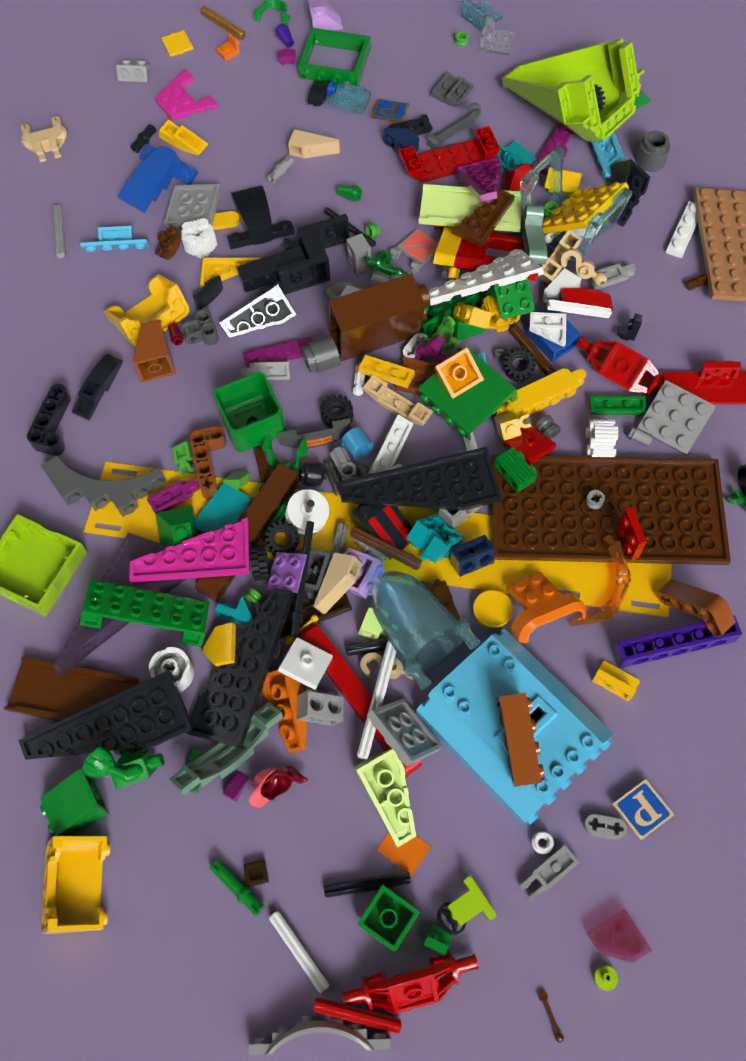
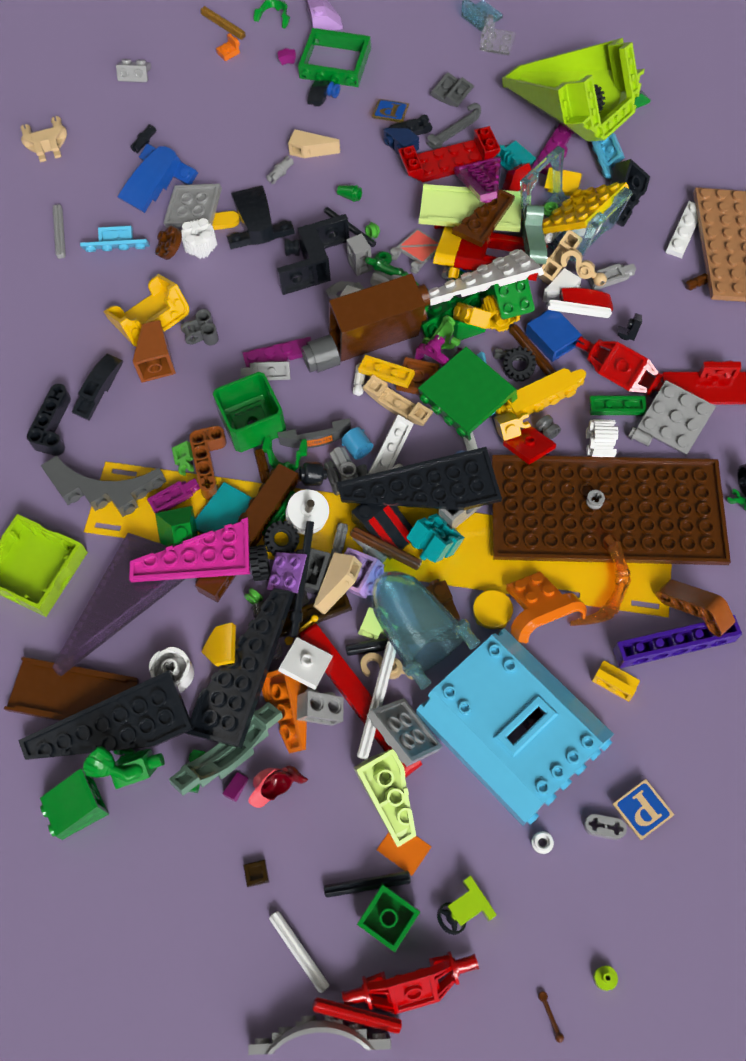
(73, 884): yellow windscreen -> none
(145, 608): green bracket -> none
(176, 337): dark red pin -> none
(177, 43): yellow piece -> none
(178, 103): dark pink wing -> none
(182, 138): yellow slope -> none
(206, 296): black slope -> none
(223, 267): yellow wing -> none
(237, 479): bright green slope -> none
(239, 615): teal slope -> none
(243, 893): green pin -> none
(262, 311): wedge -> none
(264, 270): black brick -> none
(284, 34): dark purple cone -> none
(332, 403): black tyre -> none
(350, 98): clear light blue brick -> none
(412, 345): white beam -> none
(437, 940): green bracket -> none
(458, 373): light orange slope -> none
(461, 38): bright green bush -> none
(472, 555): dark blue brick -> none
(515, 469): green brick -> none
(520, 739): dark orange wedge -> none
(549, 325): white wing -> none
(551, 871): light grey hinge -> none
(619, 938): clear pink plate -> none
(631, 534): red plate -> none
(653, 151): dark grey piece -> none

